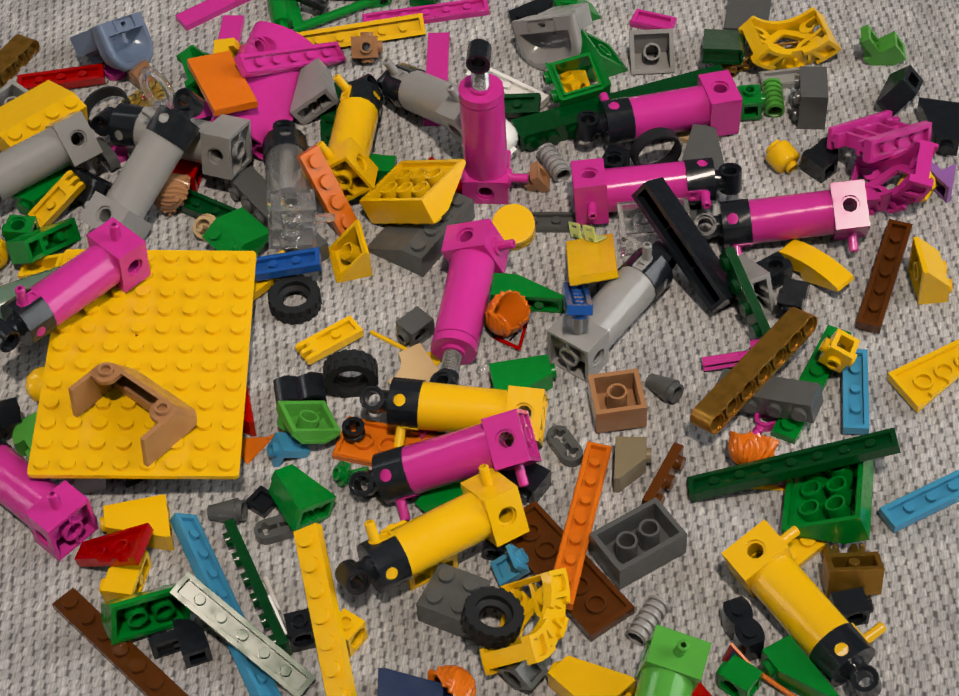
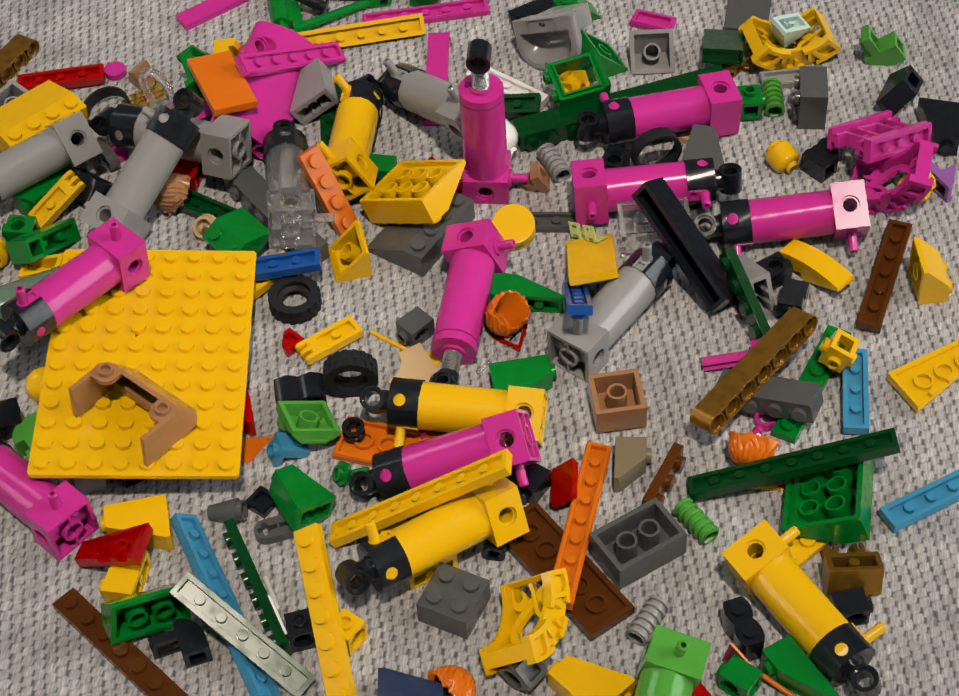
(117, 43): sand blue piece -> none
(232, 27): dark pink tile -> none
(290, 339): none -> red tile
(358, 44): medium nougat brick -> none
(423, 497): none -> yellow plate
(486, 635): black tyre -> none
(510, 565): dark azure bracket -> none
(564, 483): none -> red tile
(569, 443): dark grey beam -> none
(666, 388): dark grey cone -> none
(695, 520): none -> bright green piece
(788, 28): none -> light aqua slope

